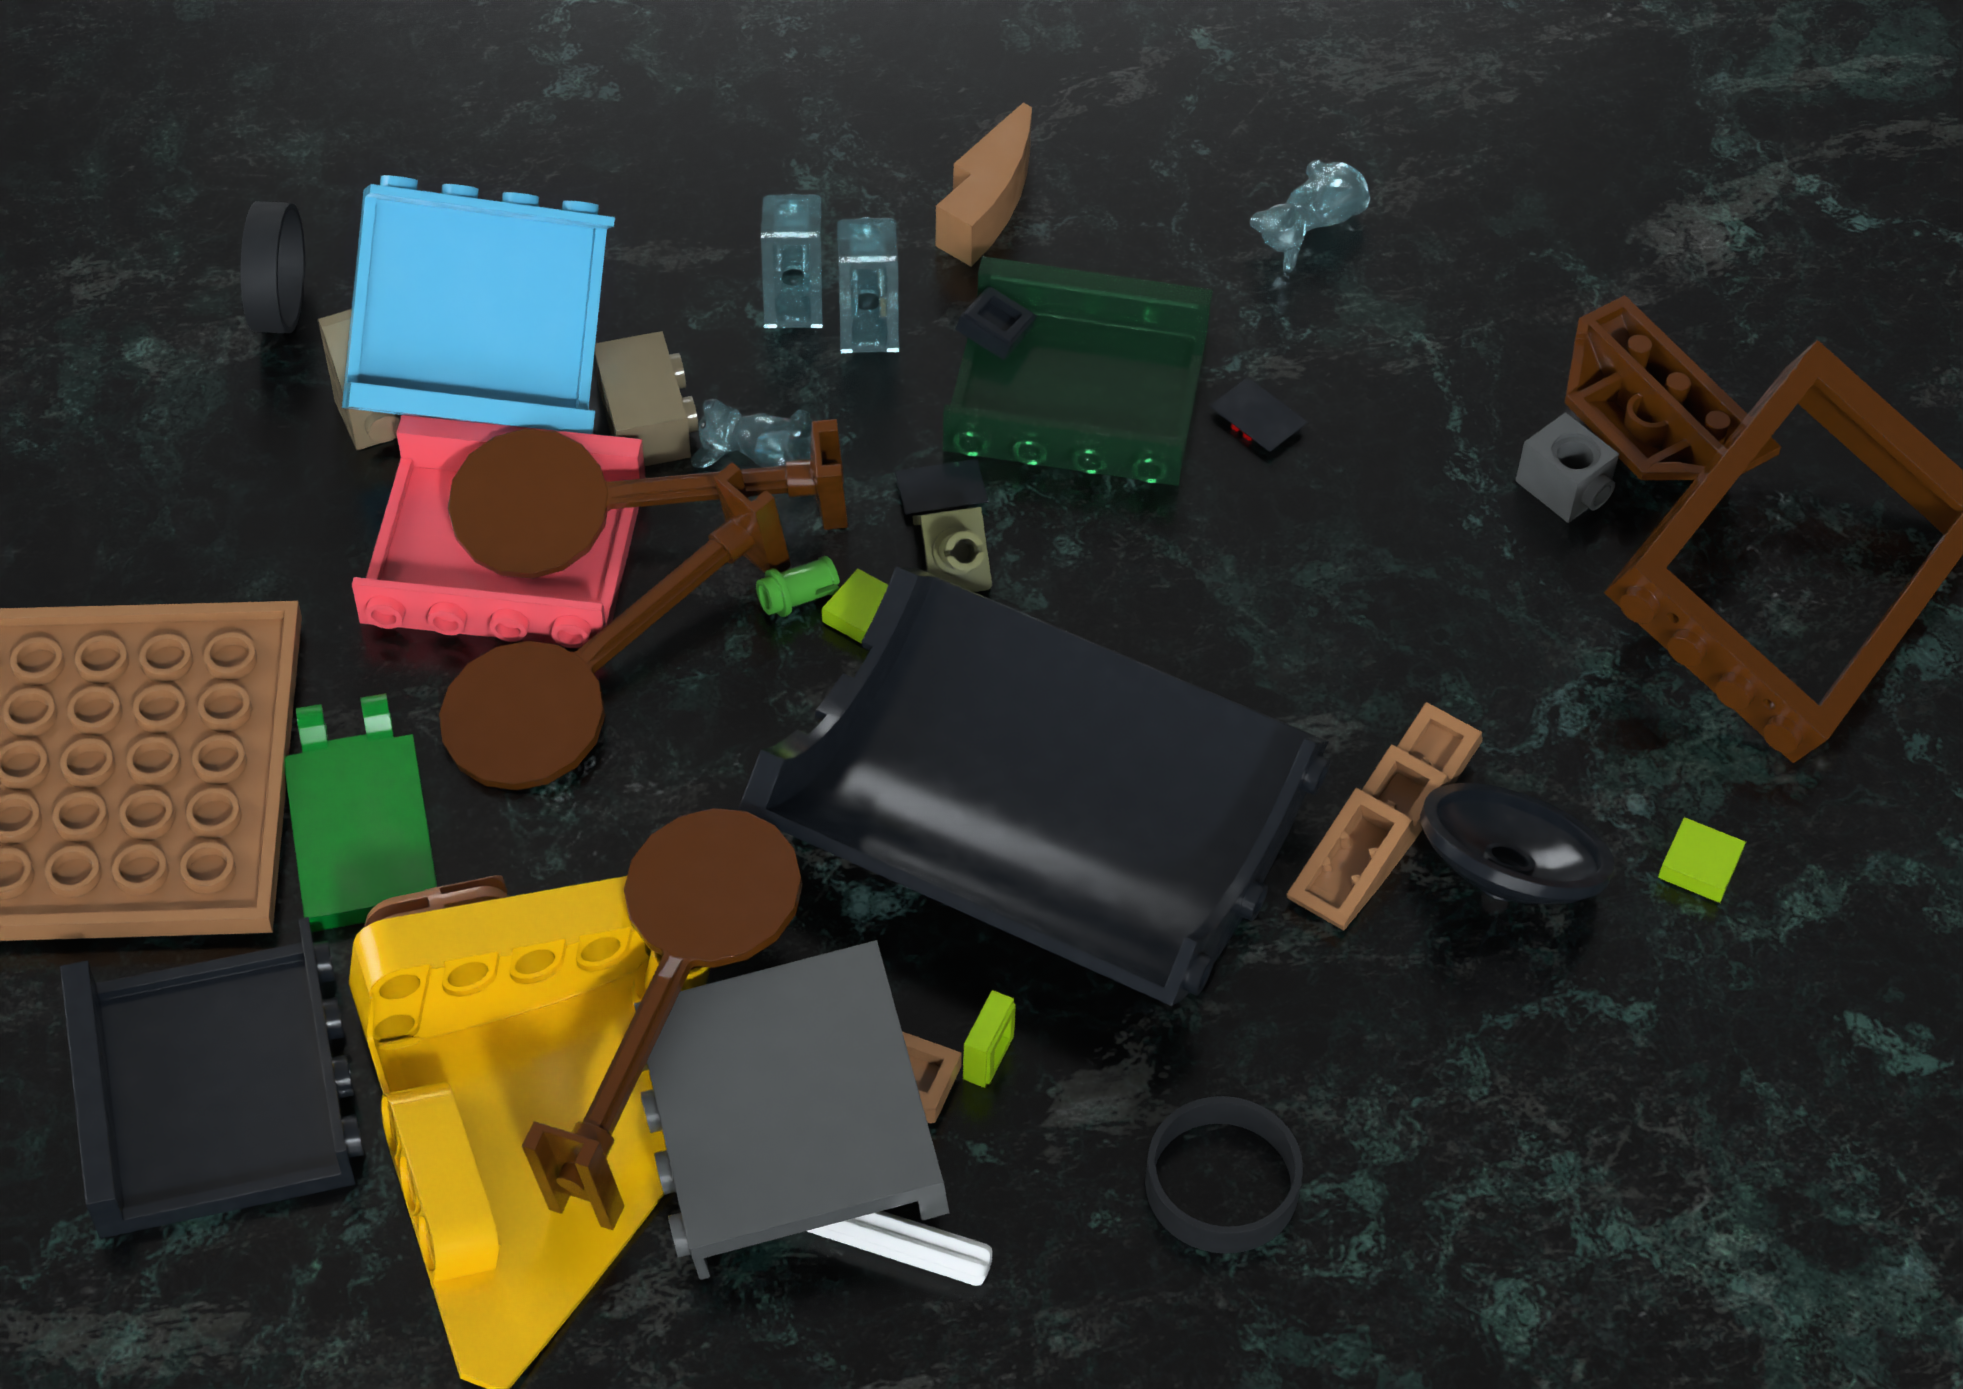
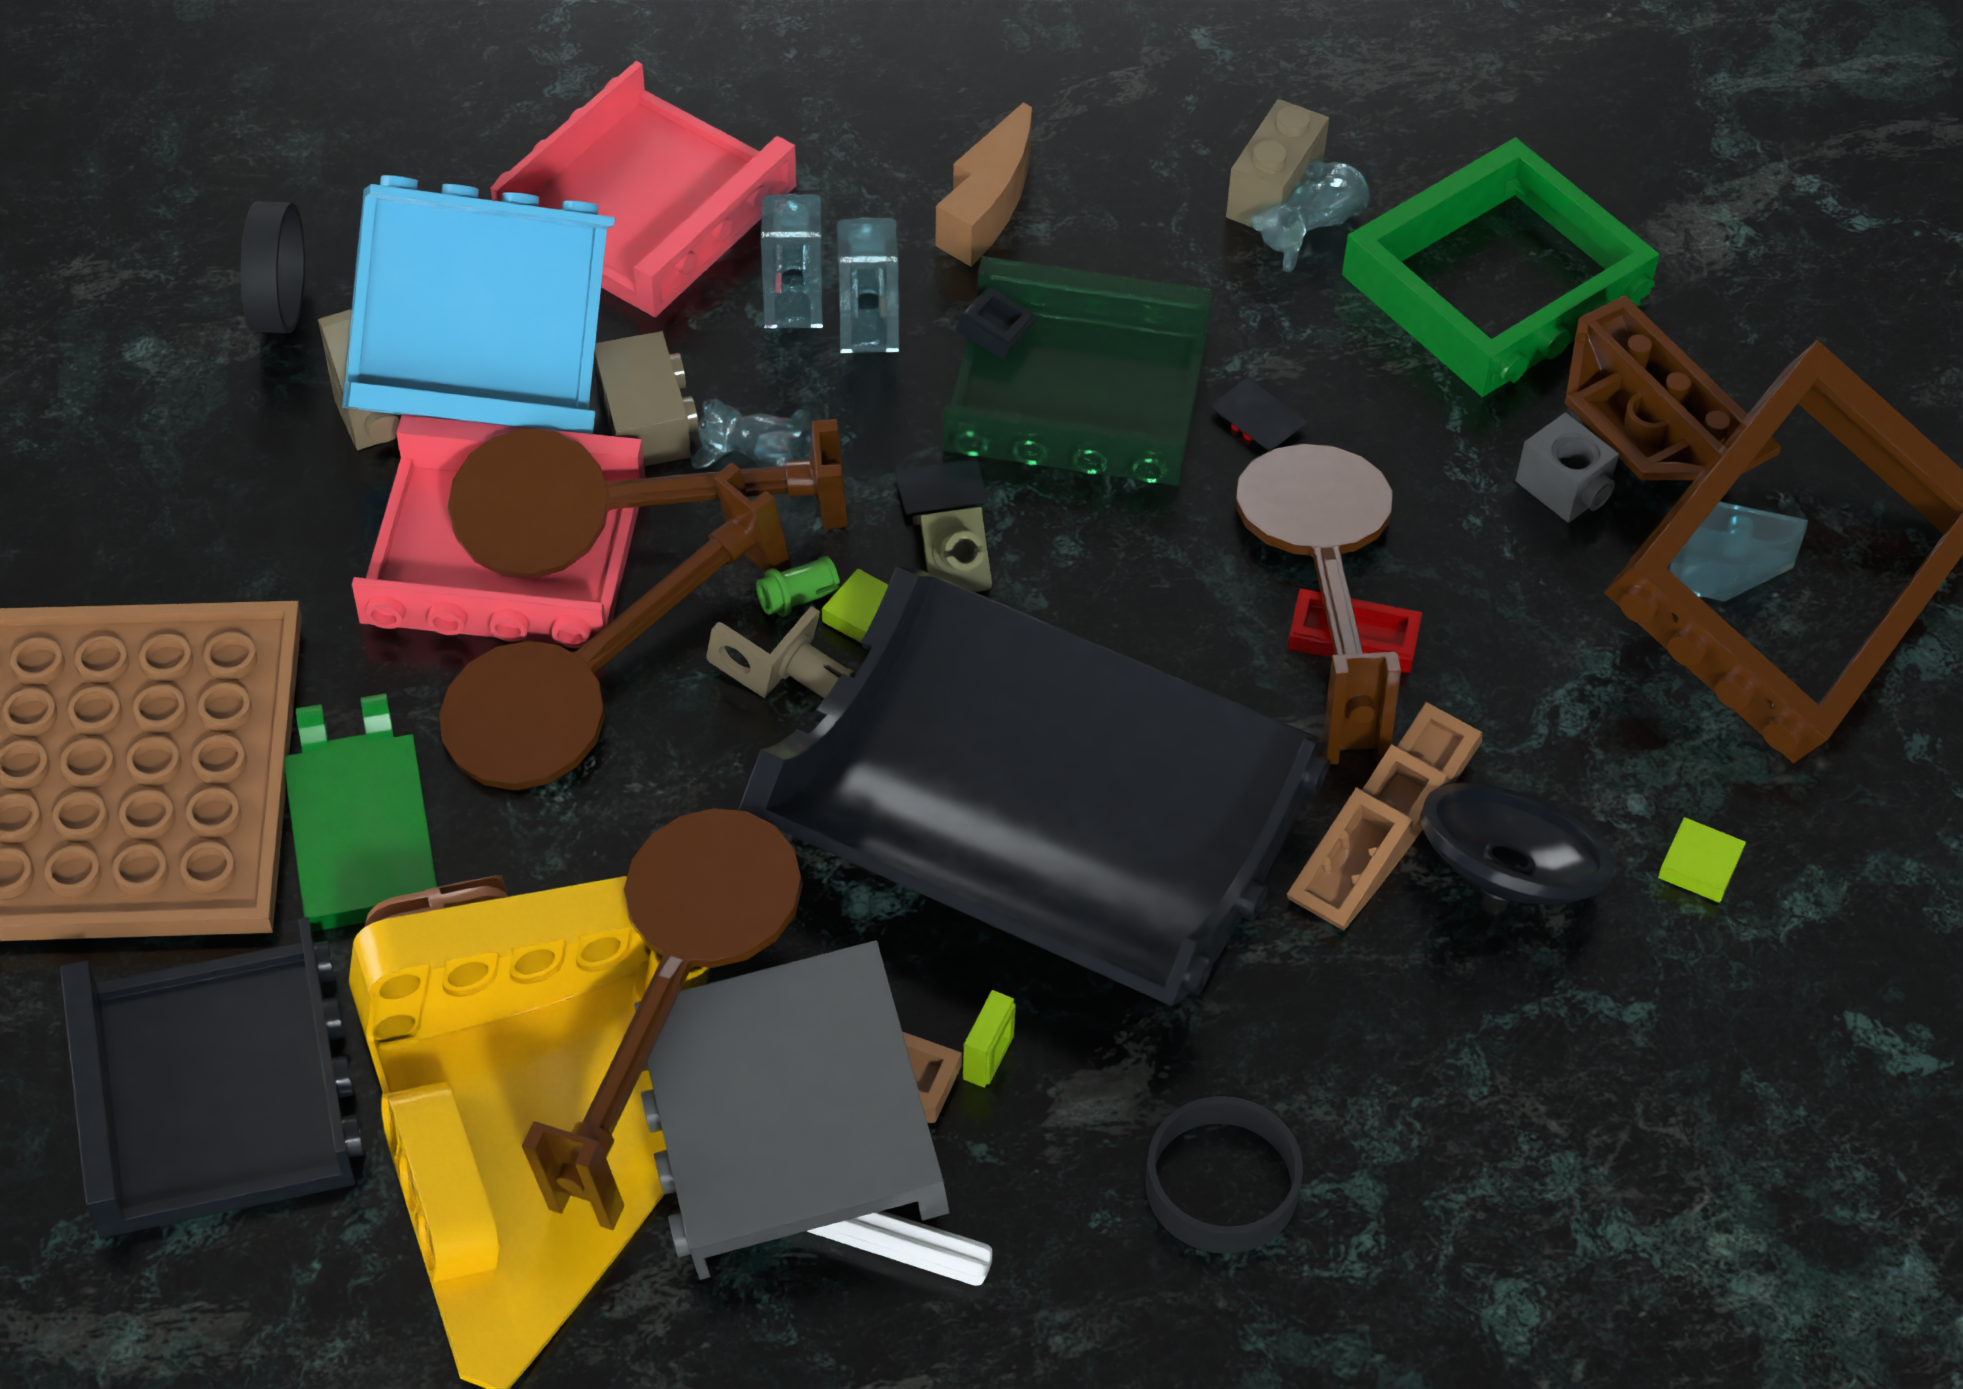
(666, 178): none -> coral panel
(791, 657): none -> dark tan bracket
(1275, 160): none -> dark tan brick
(1325, 506): none -> piece
(1378, 625): none -> red tile
(1379, 247): none -> green window
(1737, 551): none -> clear light blue slope

